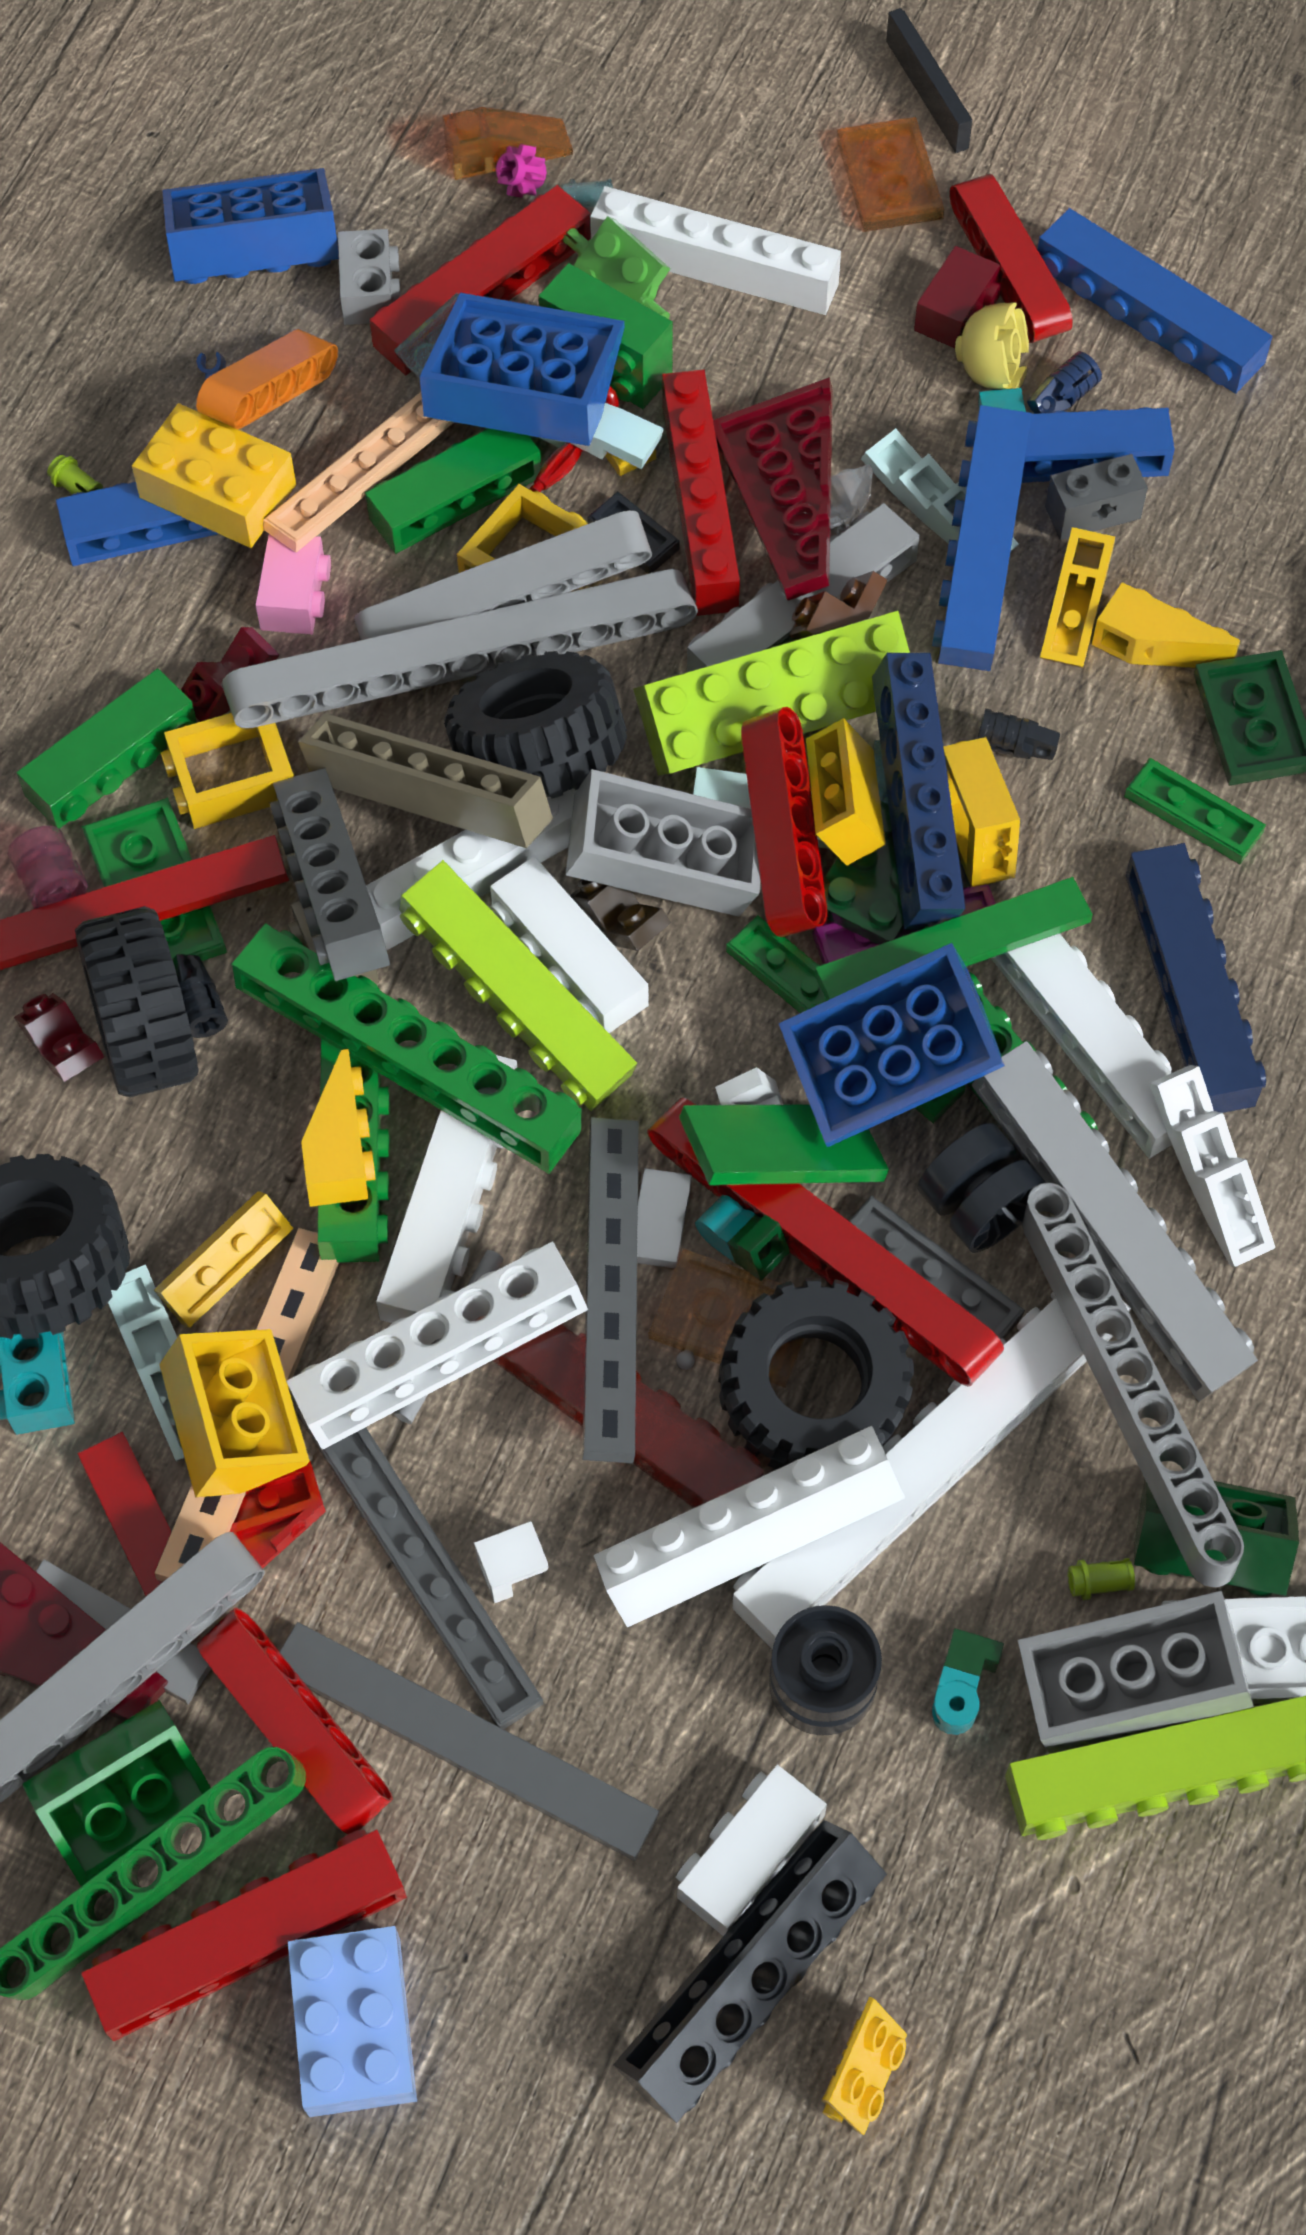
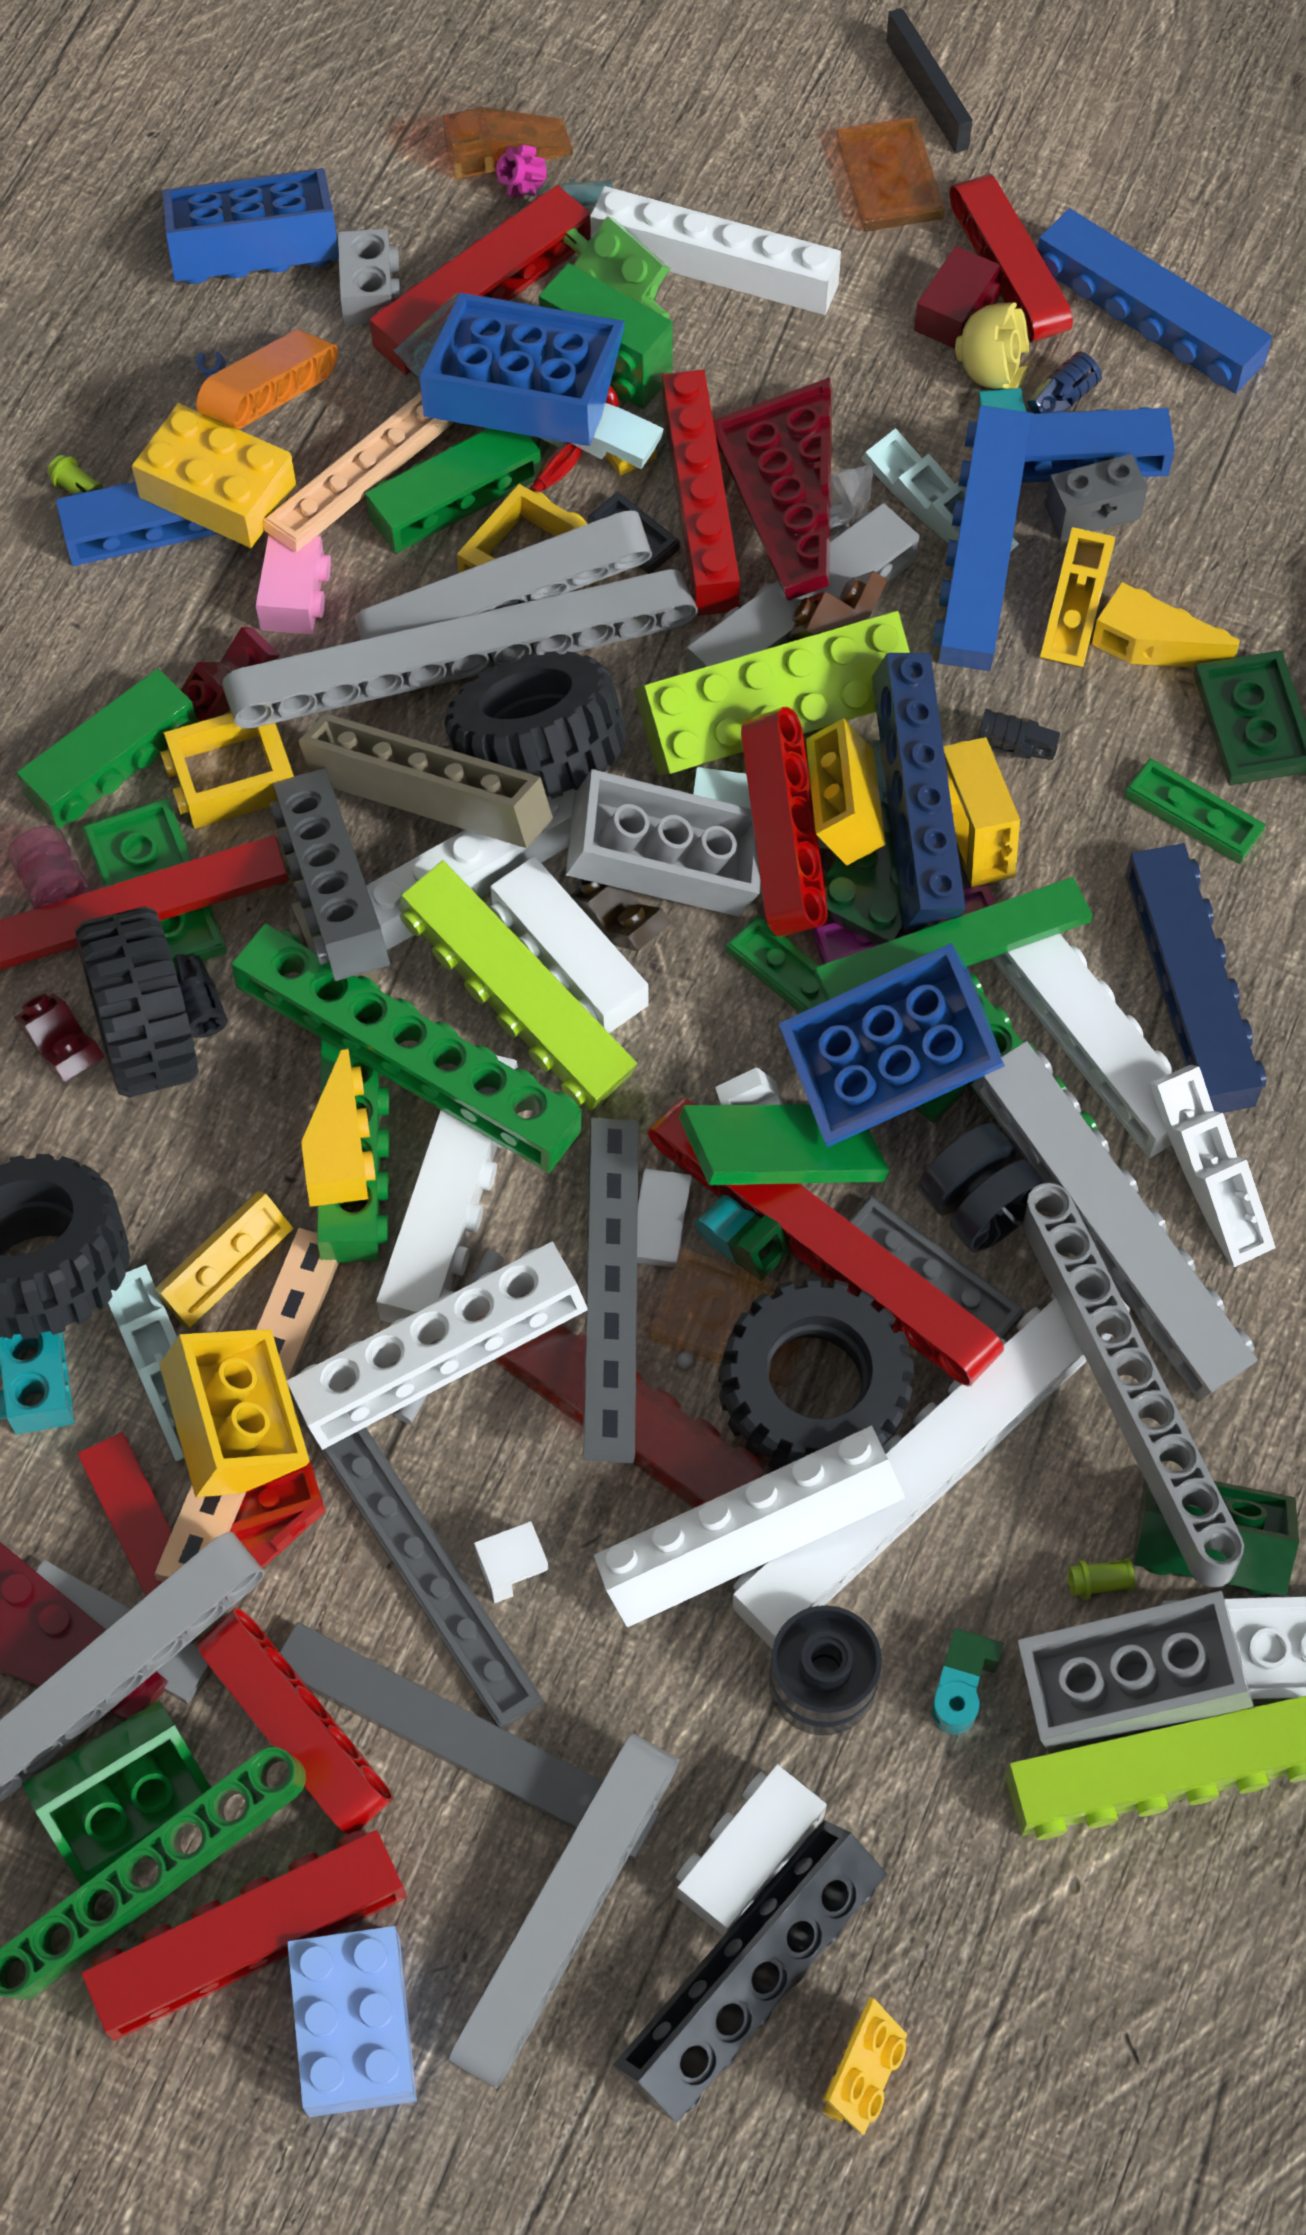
(564, 1911): none -> light grey beam

